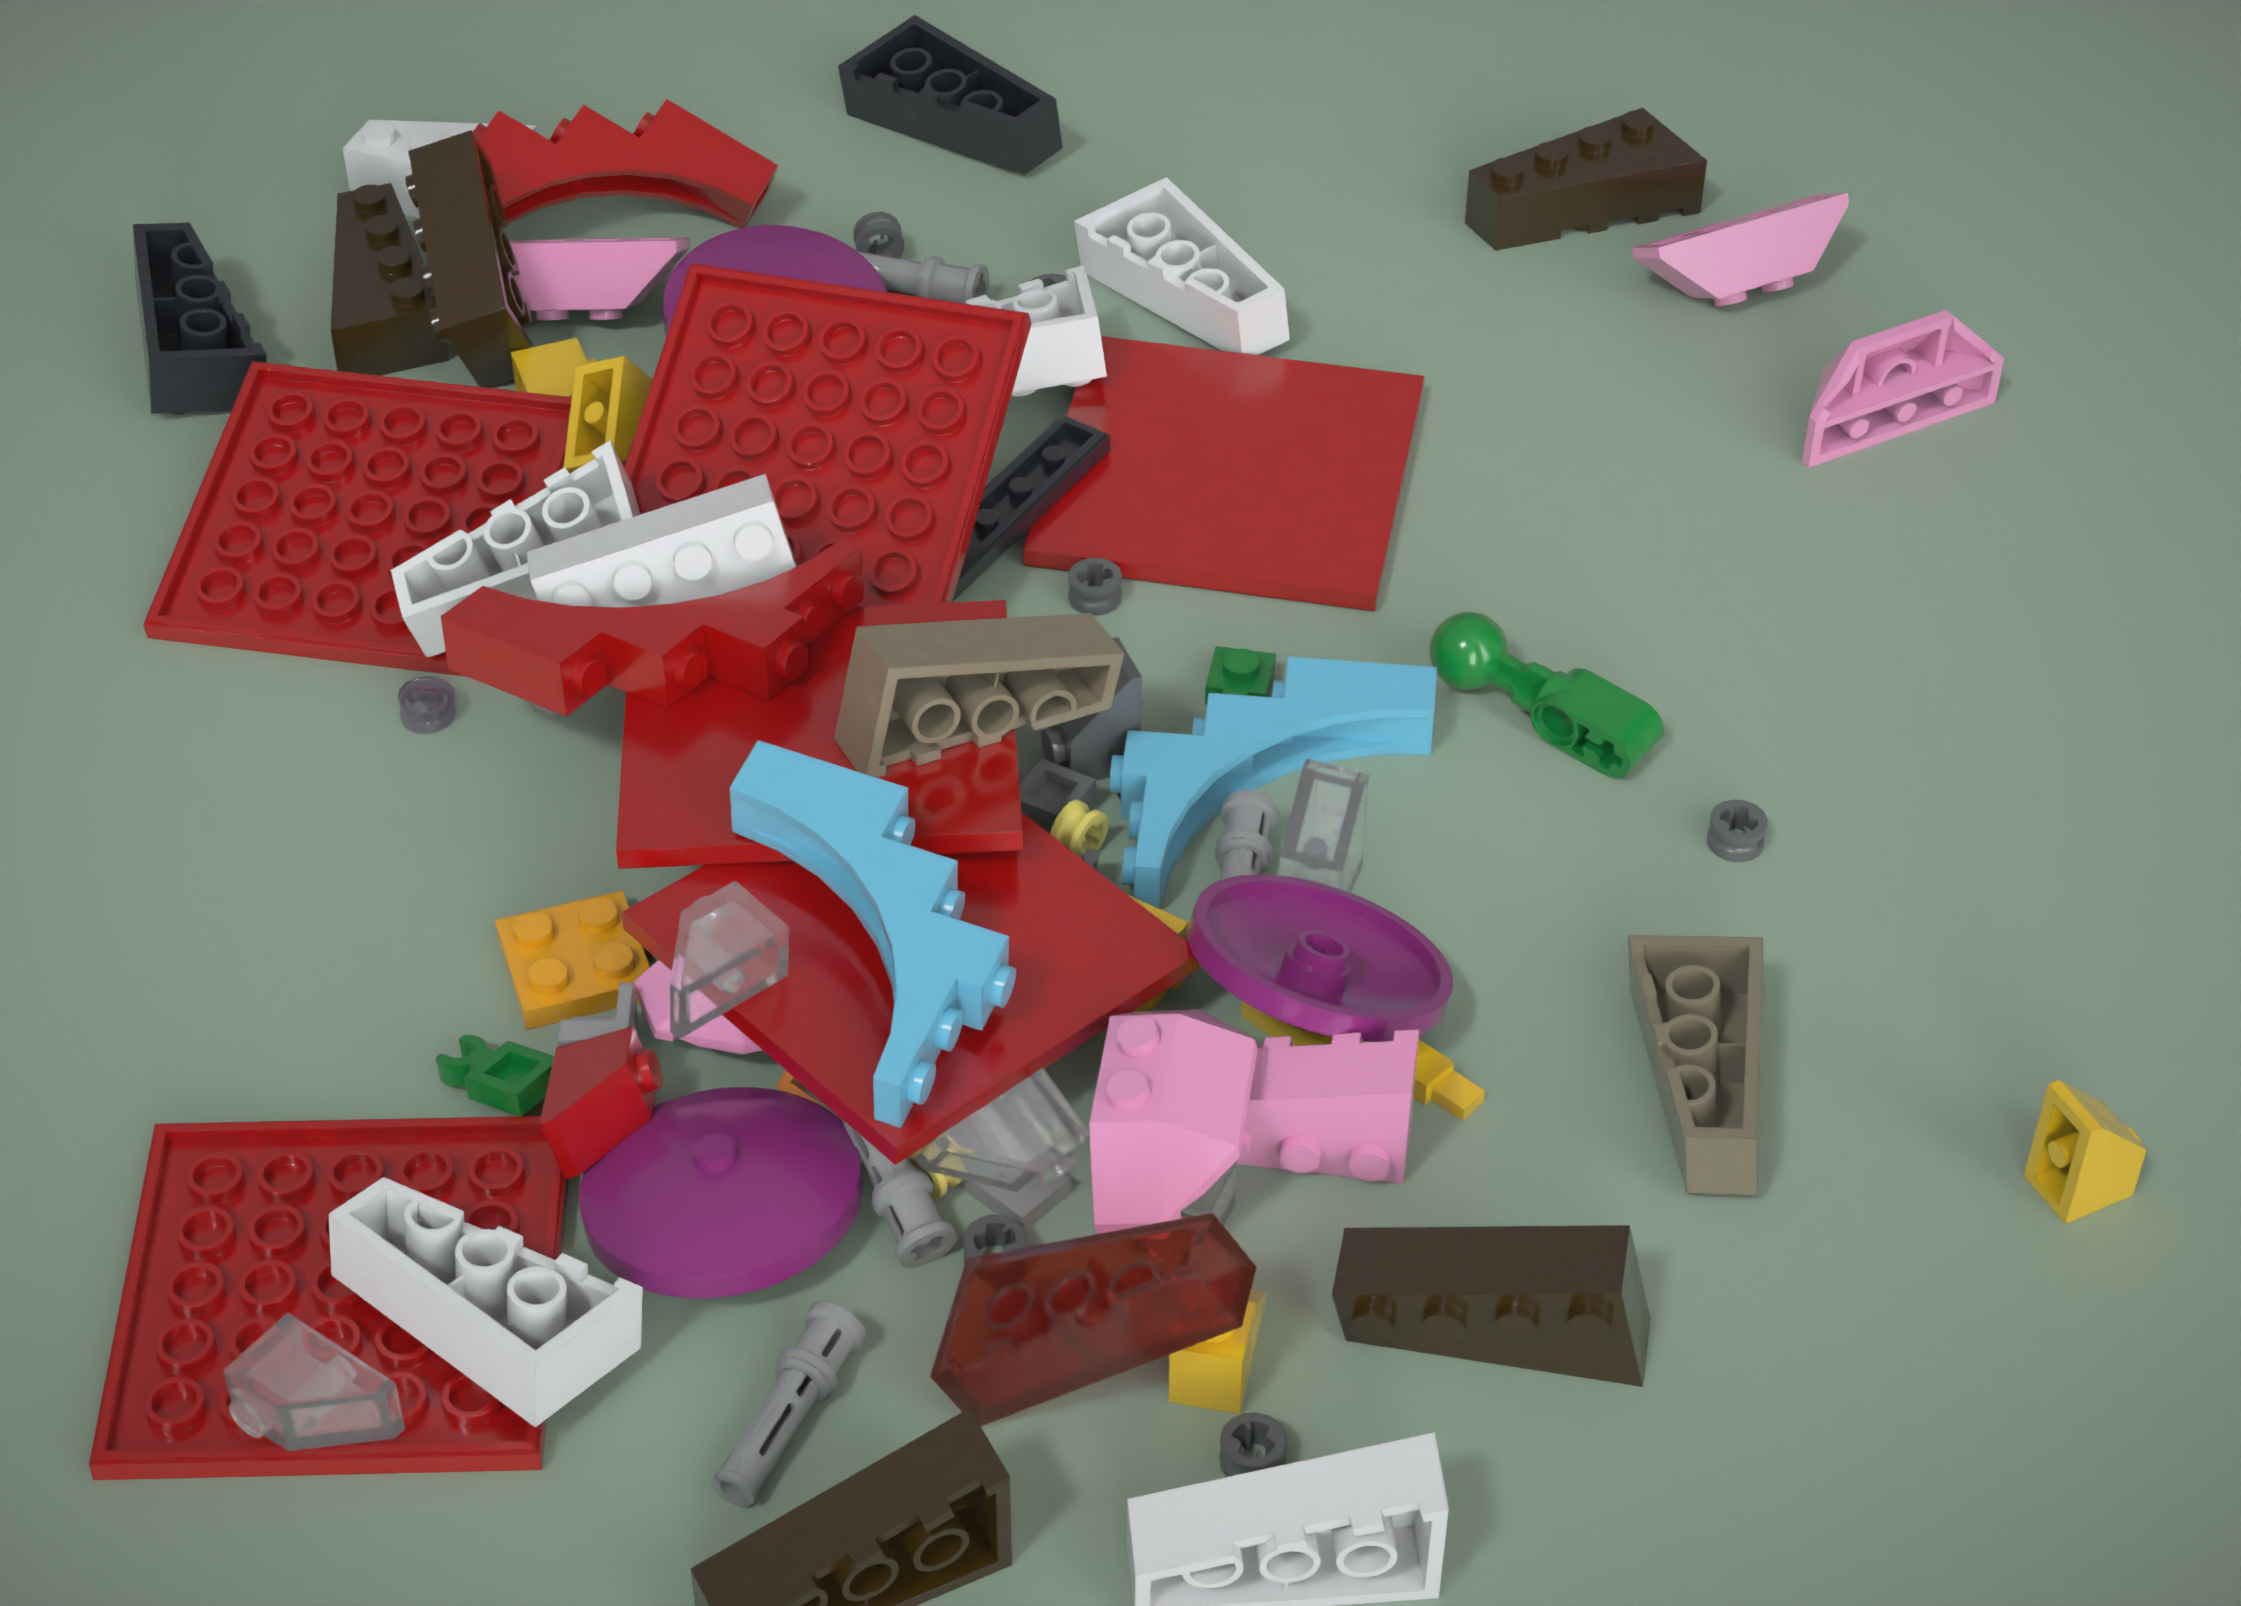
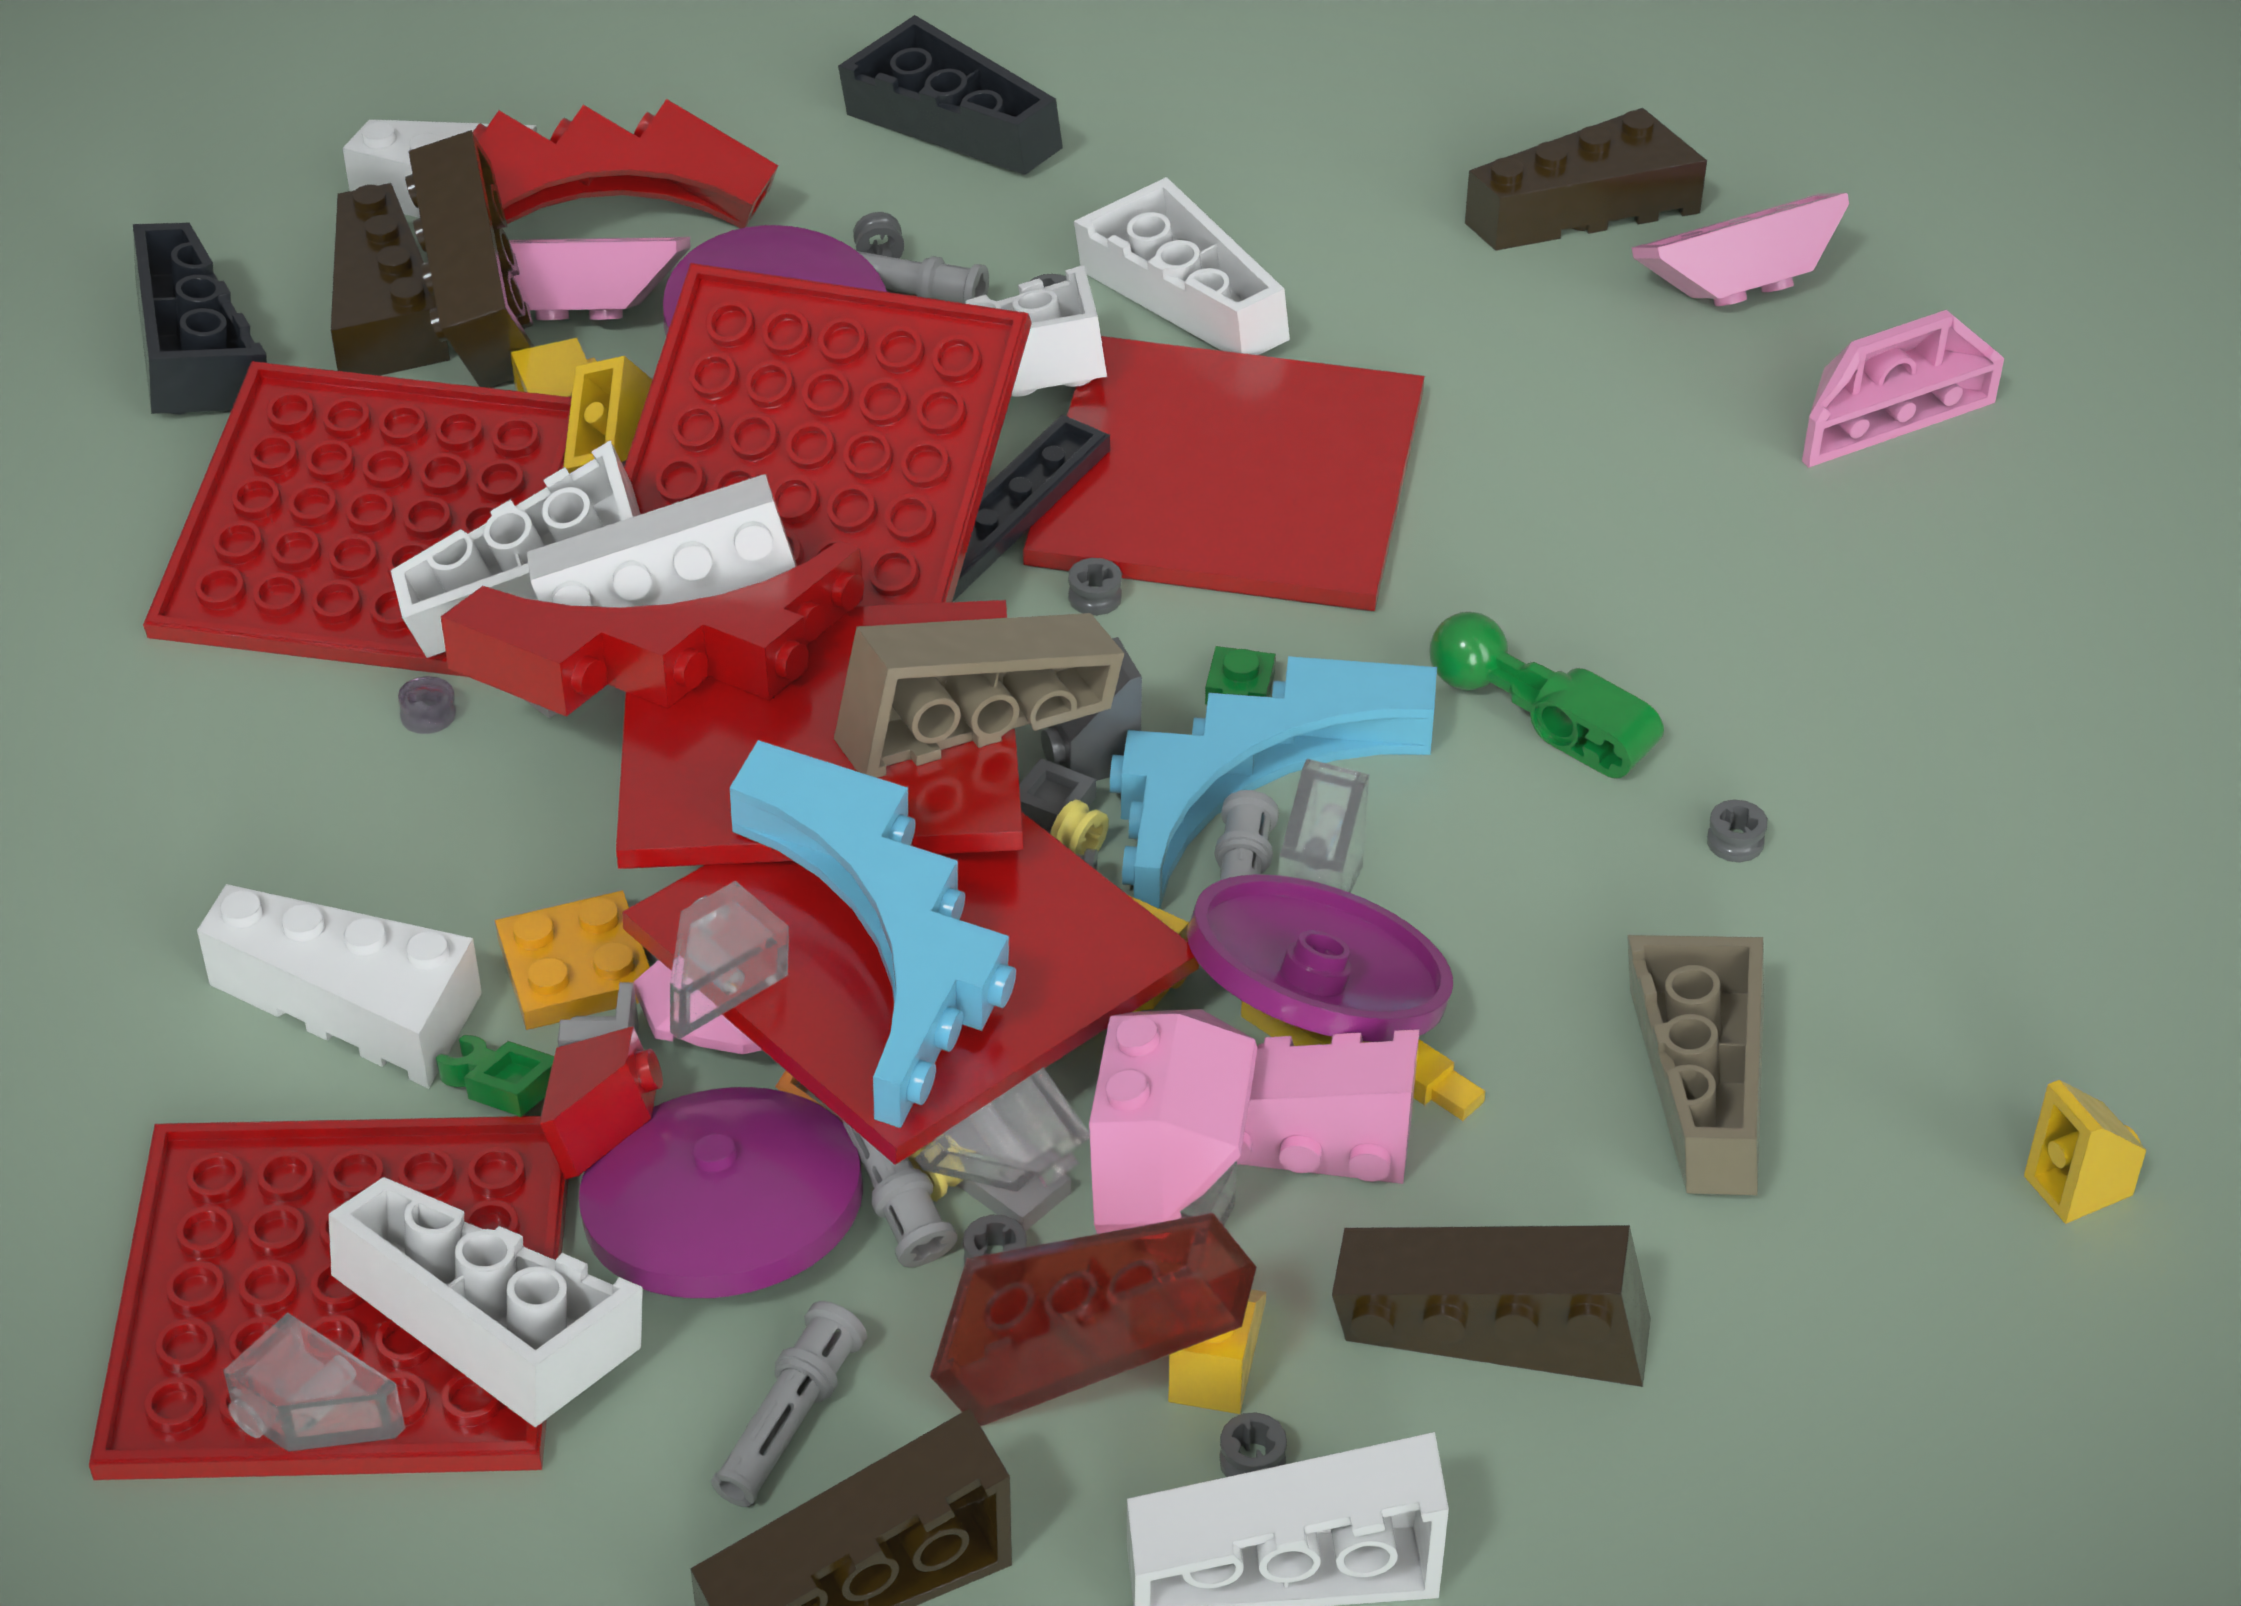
(345, 974): none -> white wedge

